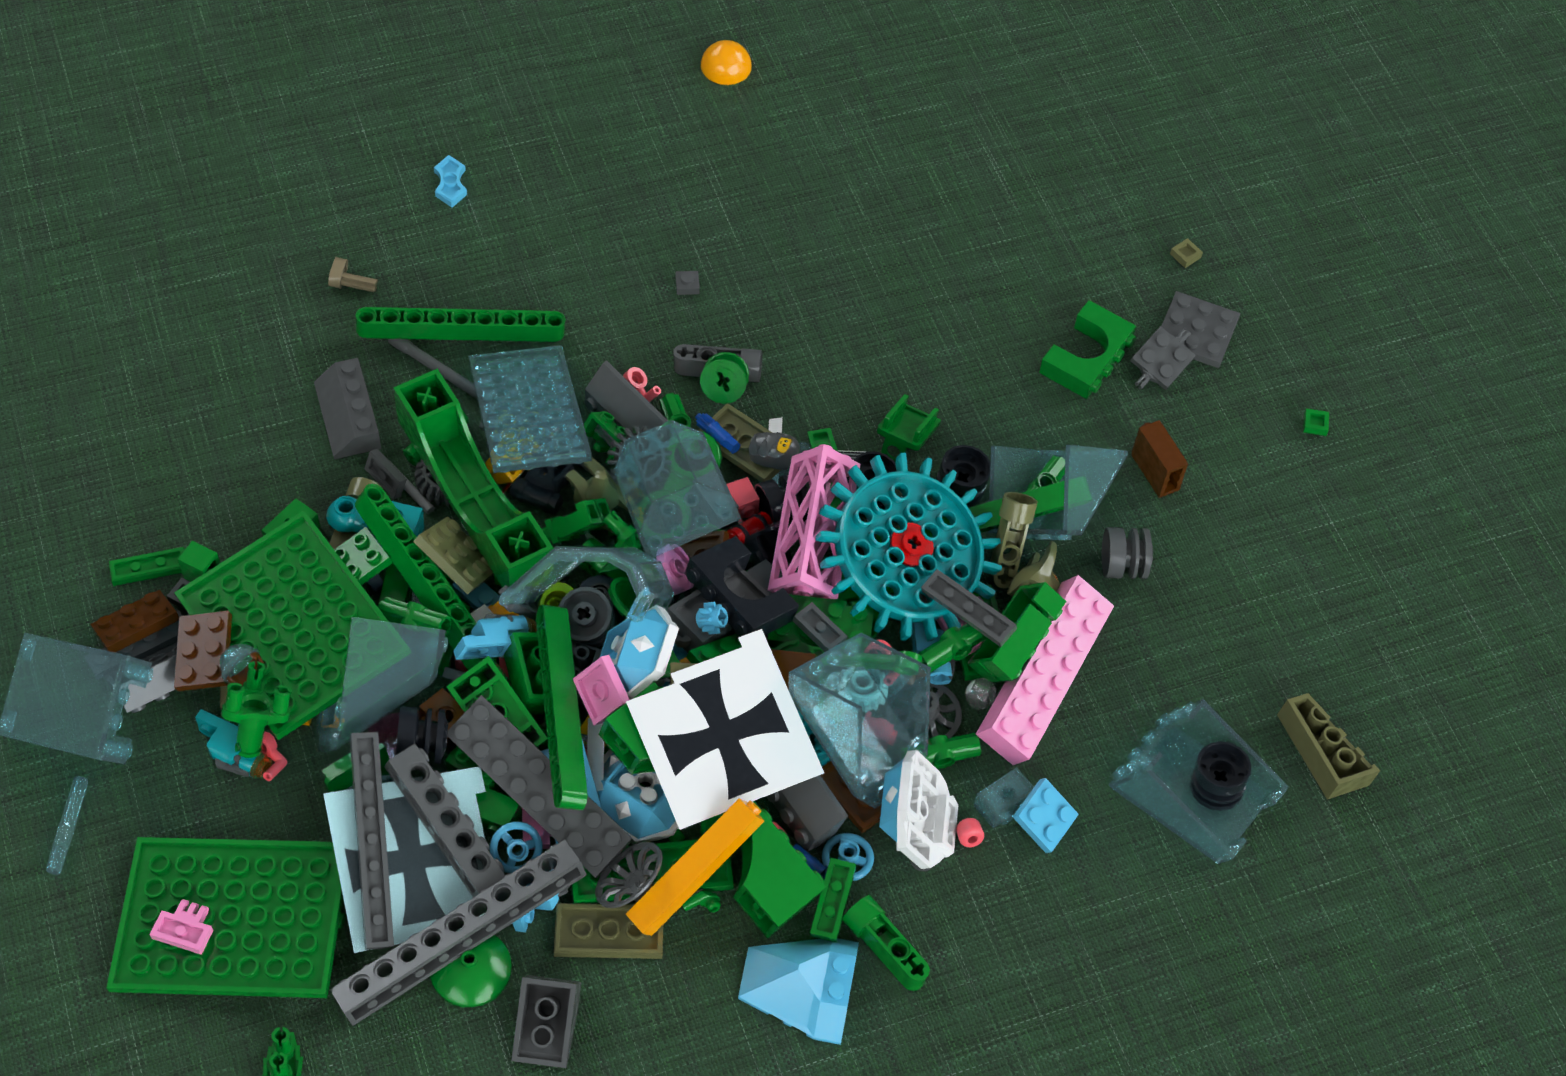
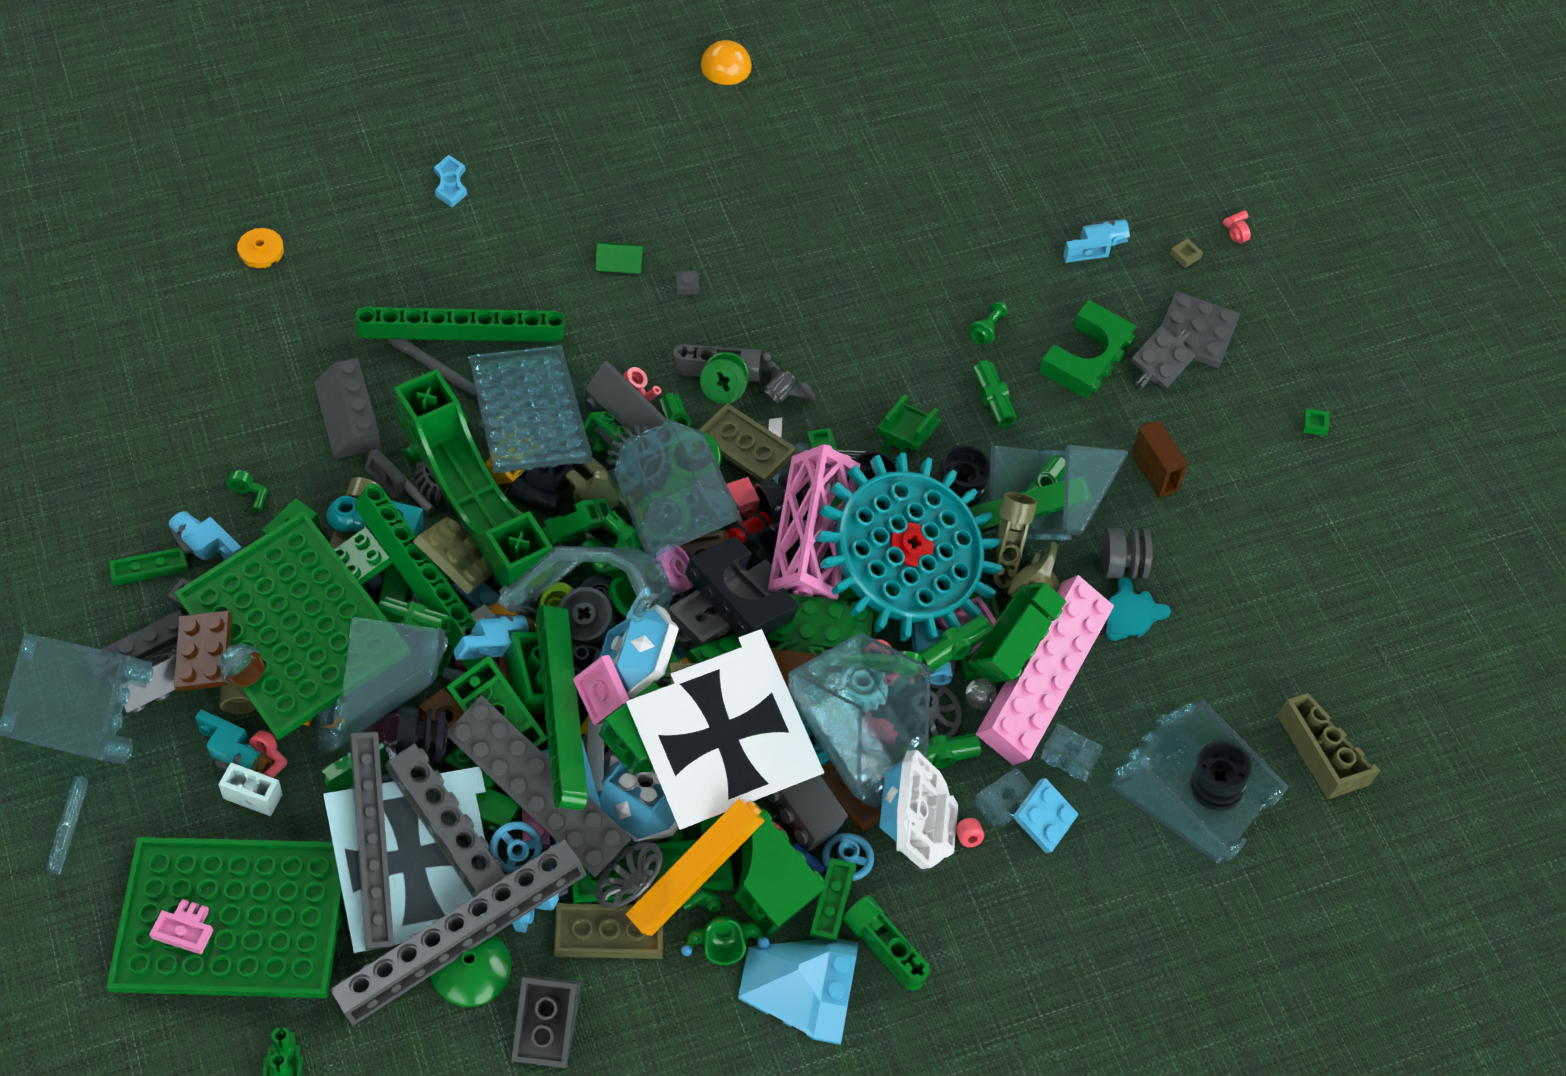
(135, 621): reddish brown plate -> none
(196, 560): green brick -> none
(202, 538): none -> medium azure plate
(242, 482): none -> green plate
(250, 789): none -> light aqua brick
(254, 710): green wheel -> none
(260, 247): none -> light orange plate
(339, 276): dark tan piece -> none
(619, 257): none -> green panel
(711, 618): medium azure gear -> none
(714, 429): blue piece -> none
(724, 939): none -> green piece
(773, 449): dark grey piece -> none
(783, 384): none -> dark grey piece
(819, 627): dark grey plate -> none
(969, 608): dark grey plate -> none
(983, 330): none -> green piece
(994, 394): none -> green piece
(1066, 742): none -> clear light blue brick
(1097, 240): none -> medium azure plate
(1132, 612): none -> teal tile
(1238, 228): none -> coral plate

